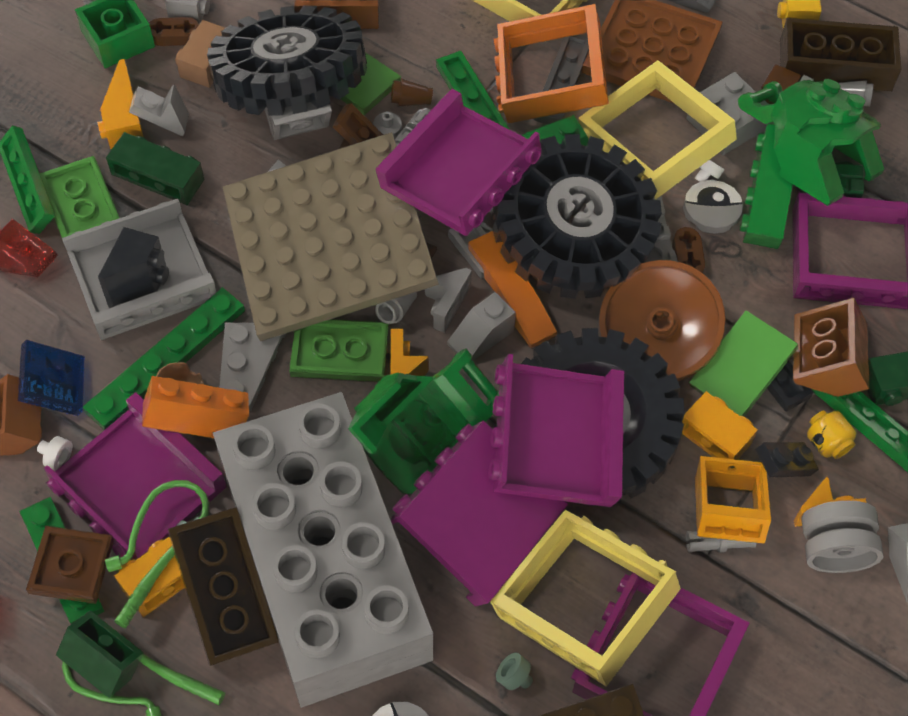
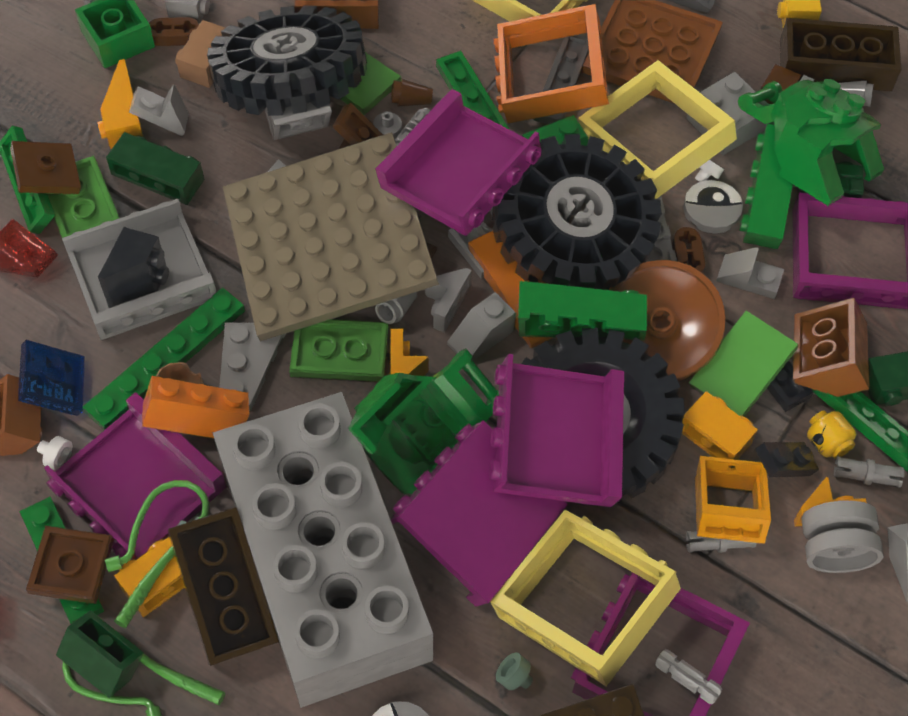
(45, 167): none -> reddish brown plate
(555, 309): none -> green wedge
(688, 676): none -> light grey axle
(746, 273): none -> light grey slope
(869, 472): none -> light grey pin

